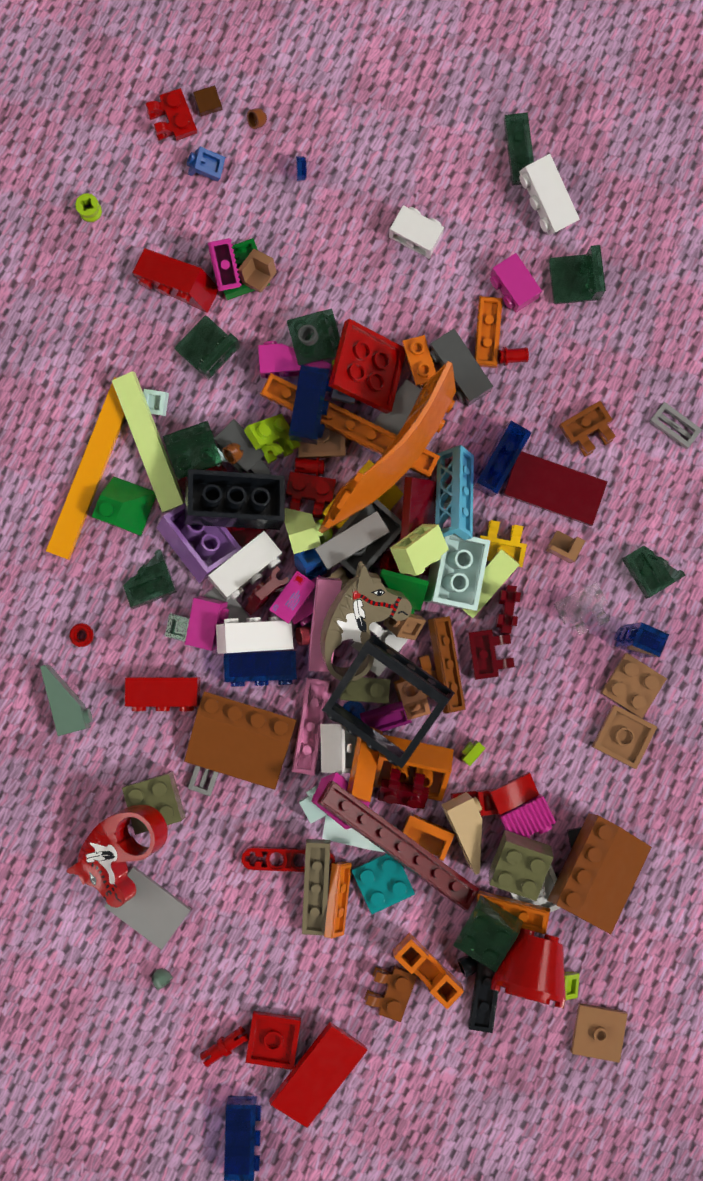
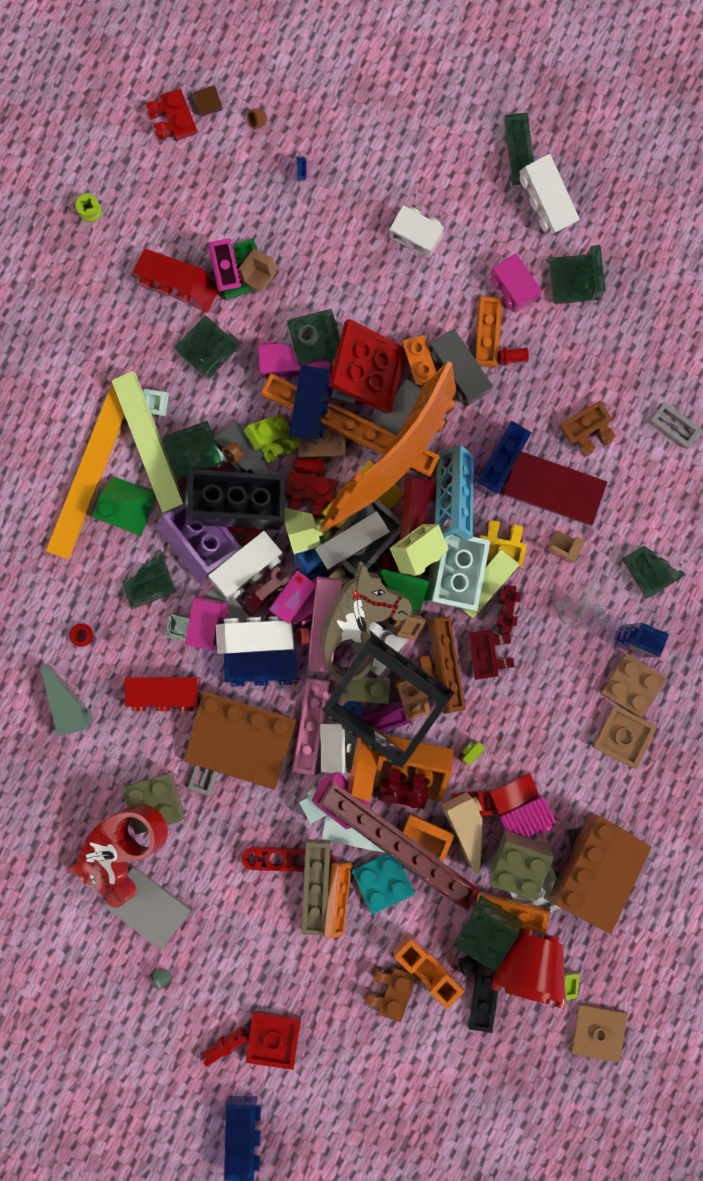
(206, 163): blue bracket -> none
(318, 1075): red tile -> none

